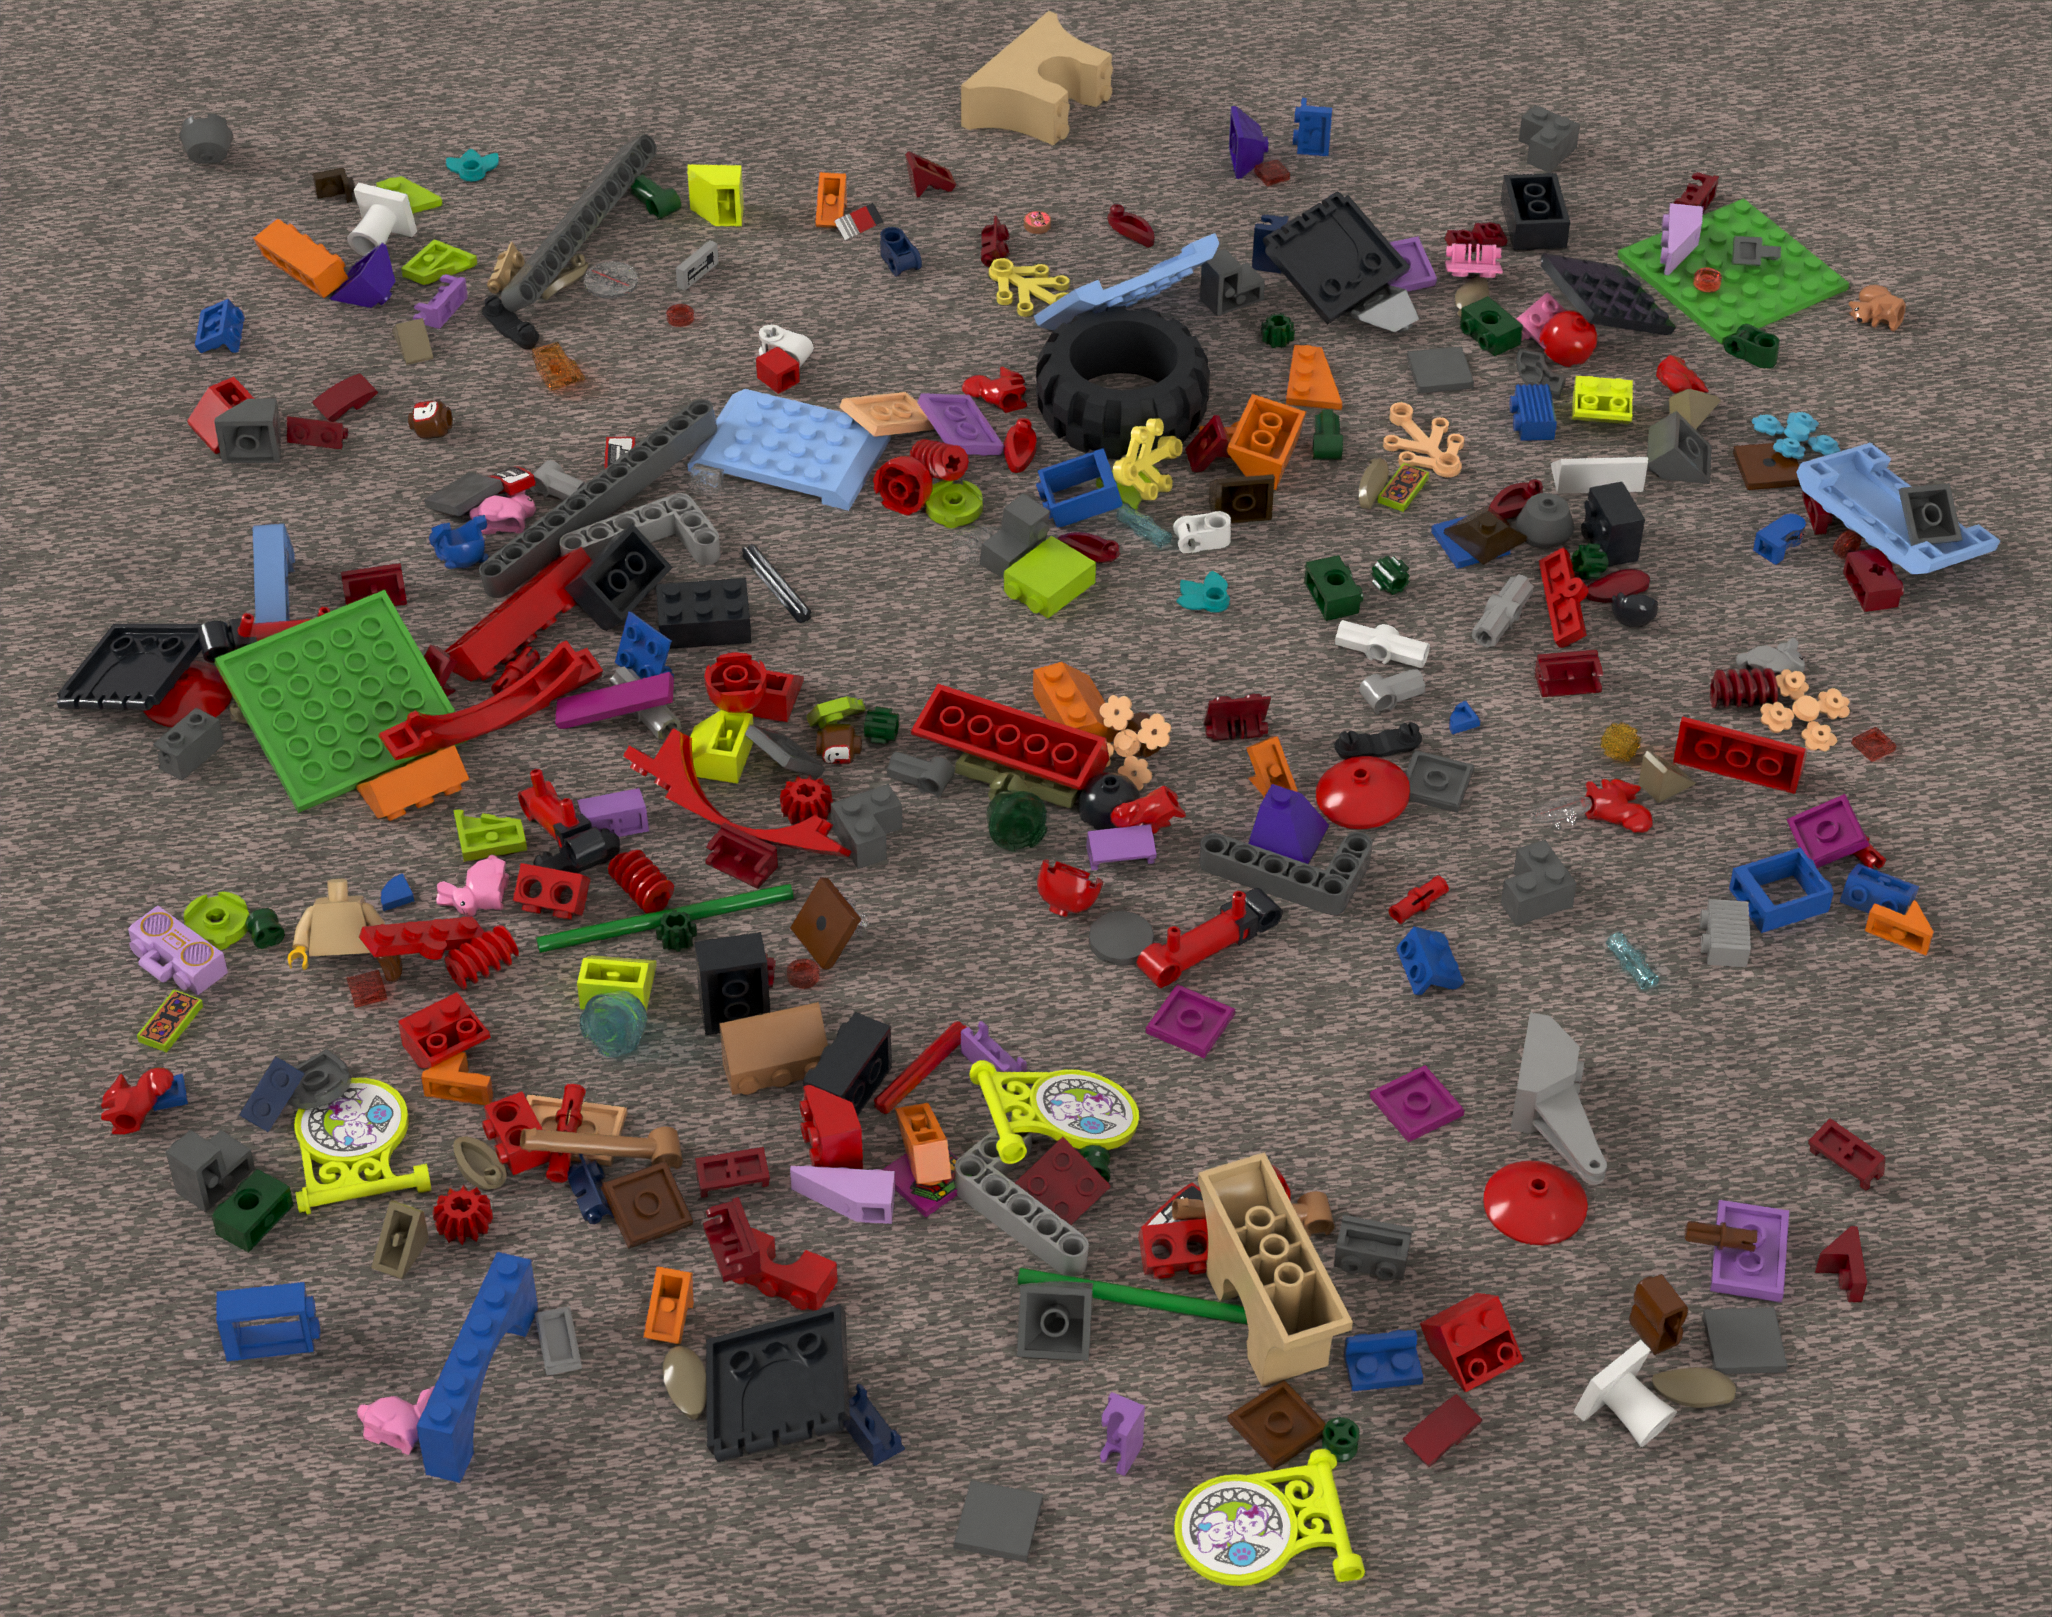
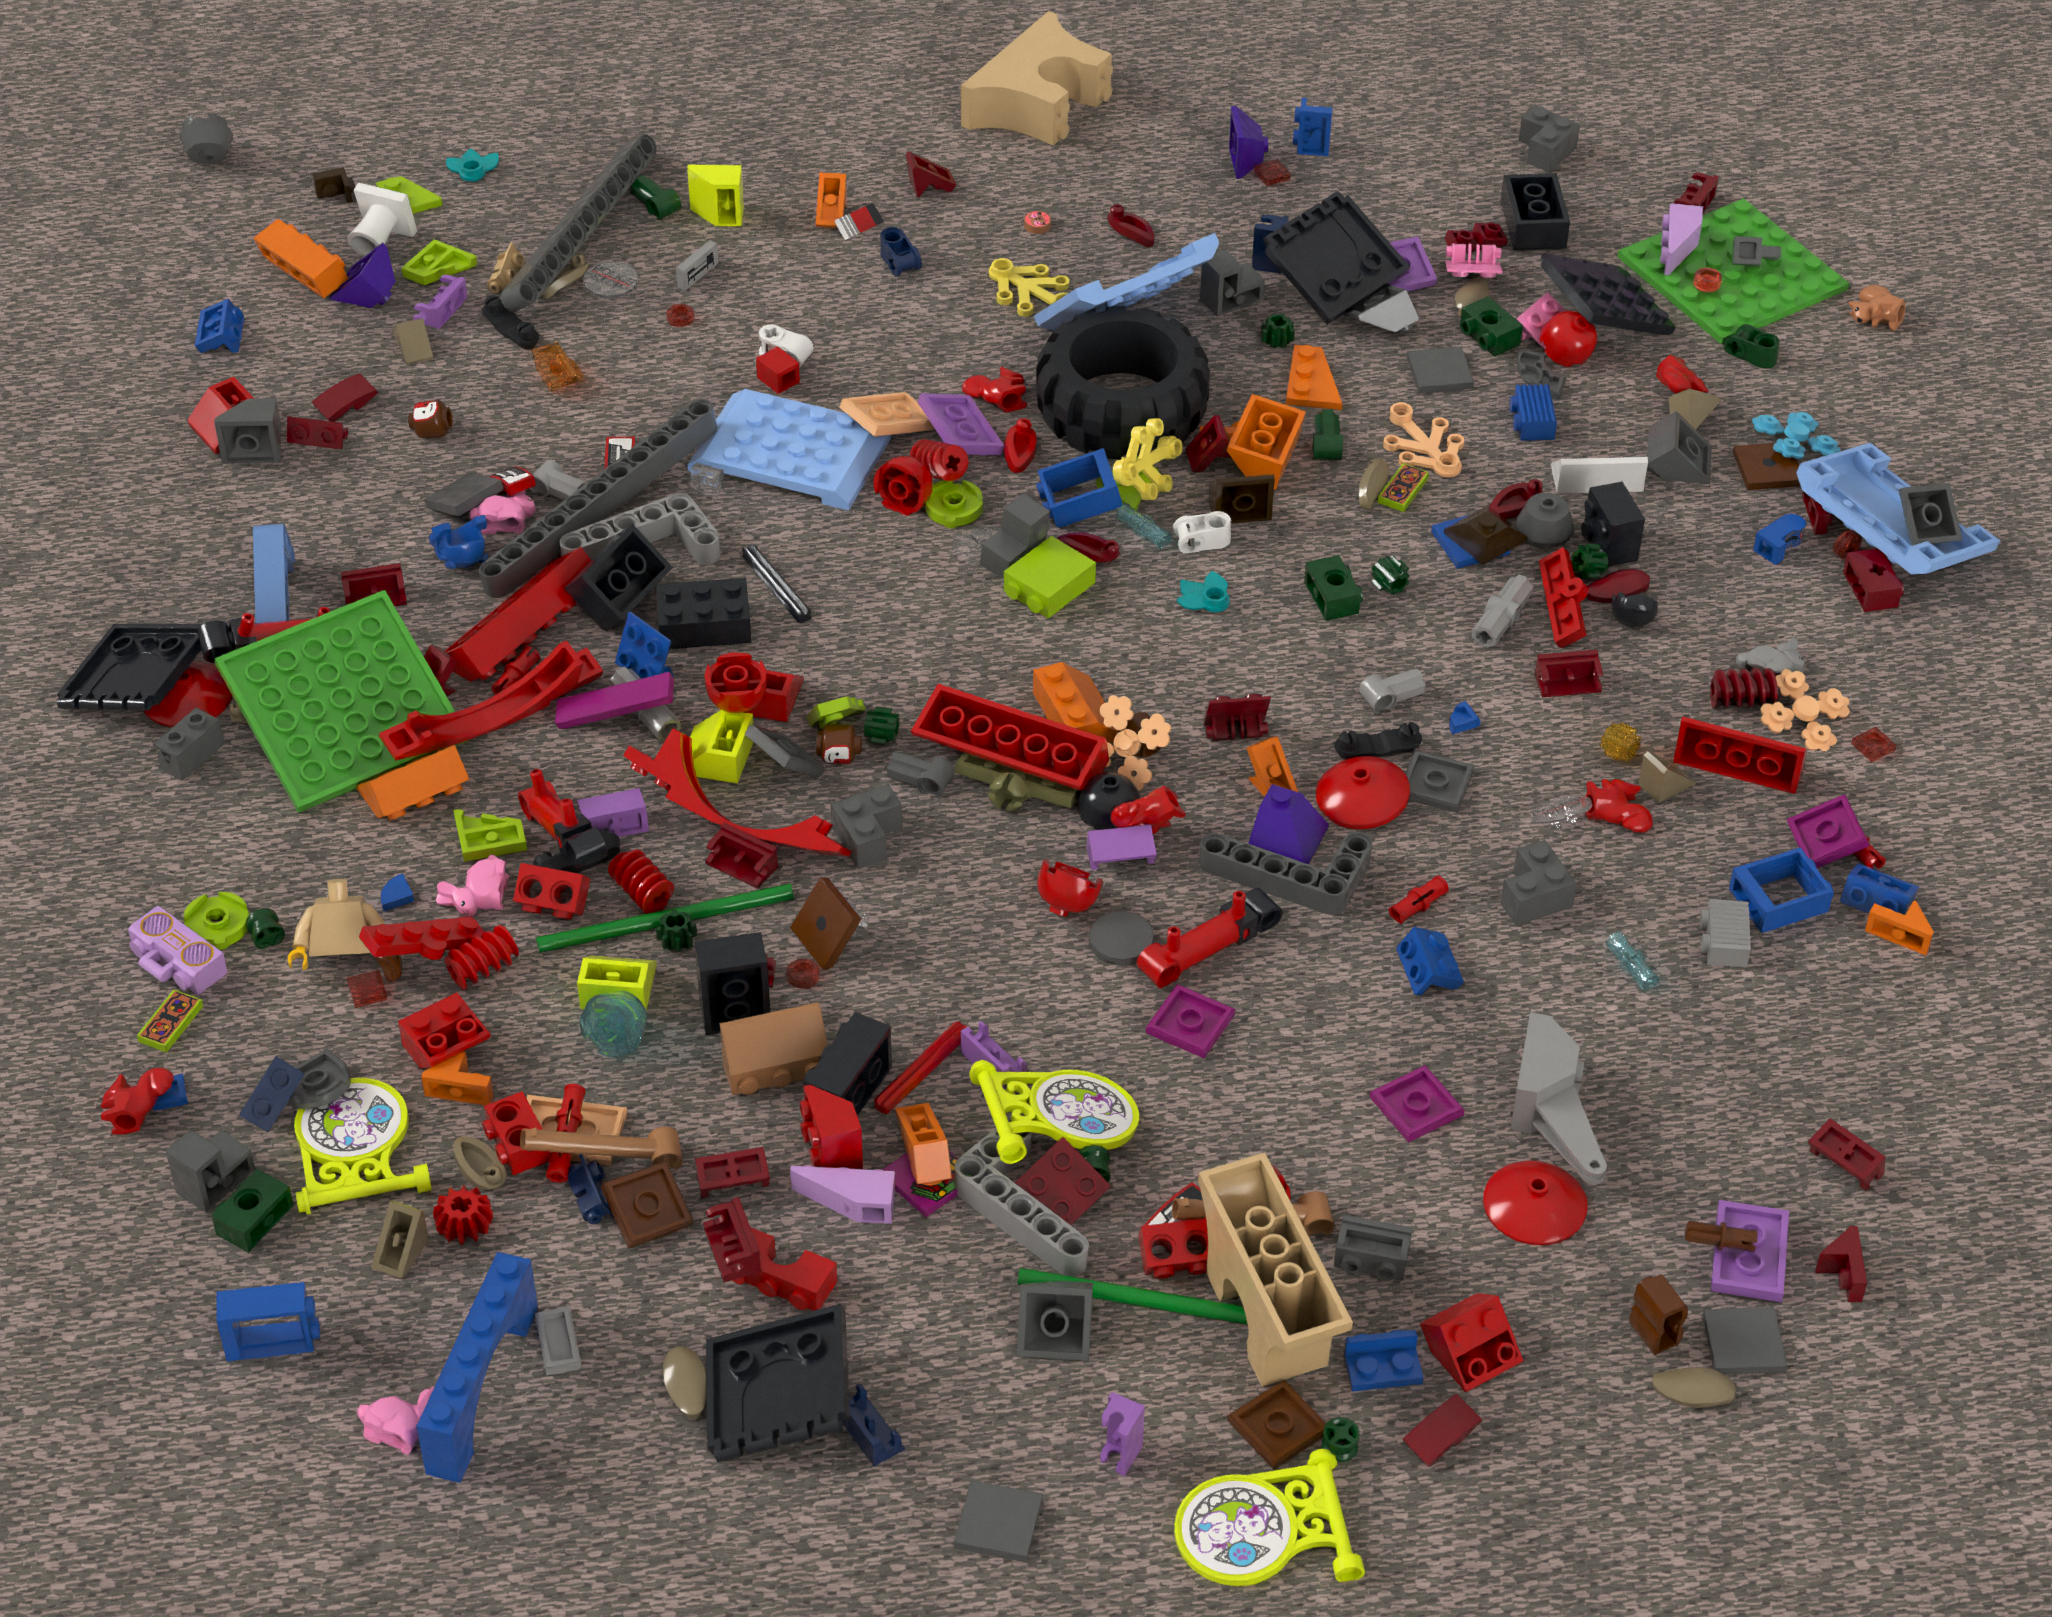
(669, 1304): orange slope -> none
(805, 799): red gear -> none
(994, 242): dark red hinge -> none
(1016, 819): clear green cone -> none
(1382, 643): white piece -> none
(1602, 400): neon yellow slope -> none
(1627, 1397): white plant -> none

